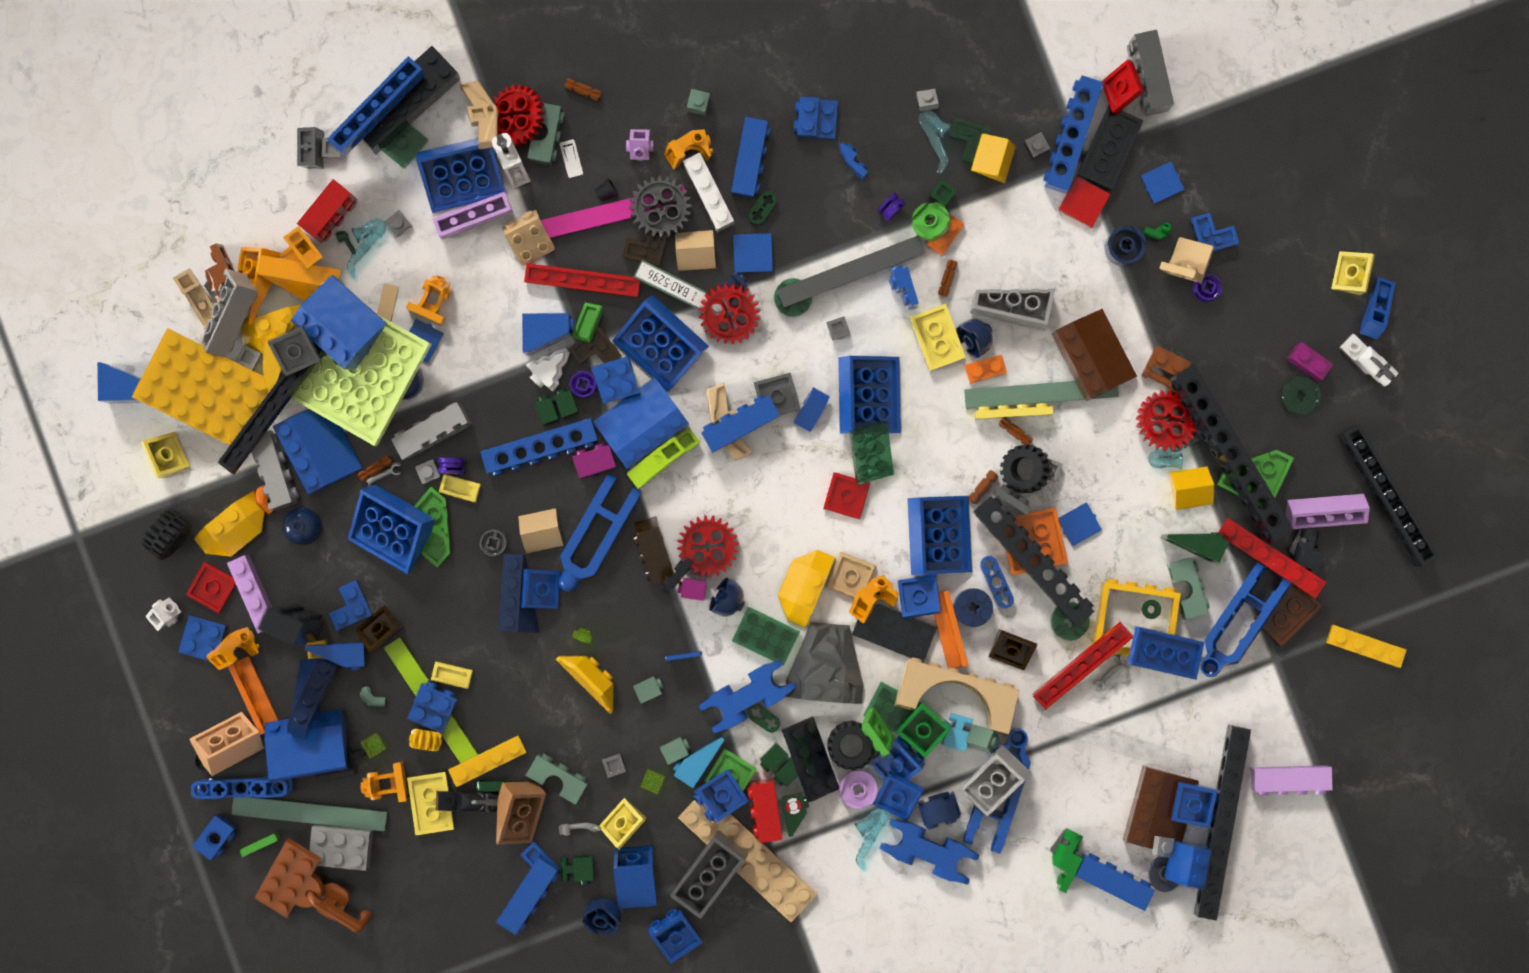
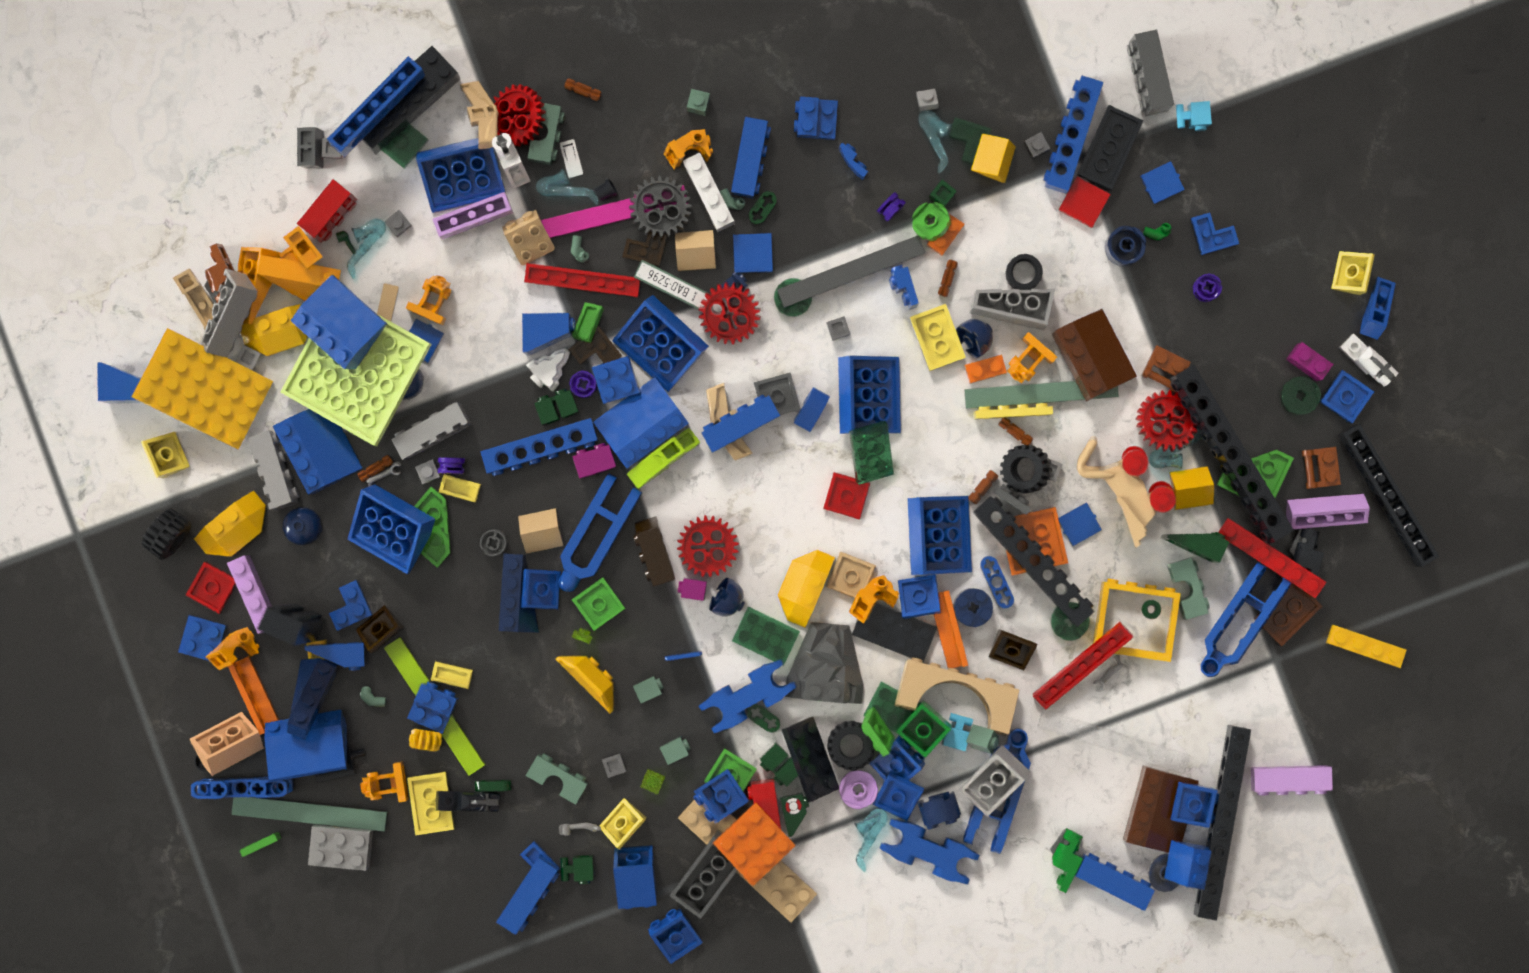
(163, 614): white brick -> none
(205, 842): blue brick -> none
(262, 500): orange arm -> none
(264, 417): black plate -> none
(271, 367): yellow slope -> none
(294, 350): dark grey plate -> none
(295, 883): dark orange plate -> none
(373, 745): clear neon green plate -> none
(487, 761): yellow plate -> none
(518, 812): medium nougat slope -> none
(553, 185): none -> clear light blue piece
(577, 251): none -> sand green arm
(598, 604): none -> bright green plate
(602, 916): dark blue cylinder -> none
(639, 144): lavender brick -> none
(672, 581): black plate -> none
(695, 764): dark azure slope -> none
(731, 202): none -> sand green arm
(754, 844): none -> orange plate
(1027, 258): none -> black tyre
(1037, 352): none -> light orange tile
(1122, 86): red plate -> none
(1132, 495): none -> tan piece
(1163, 846): light grey plate -> none
(1165, 653): blue plate -> none
(1189, 260): tan bracket -> none
(1198, 115): none -> medium azure brick
(1327, 467): none -> dark orange plate
(1346, 396): none -> blue plate

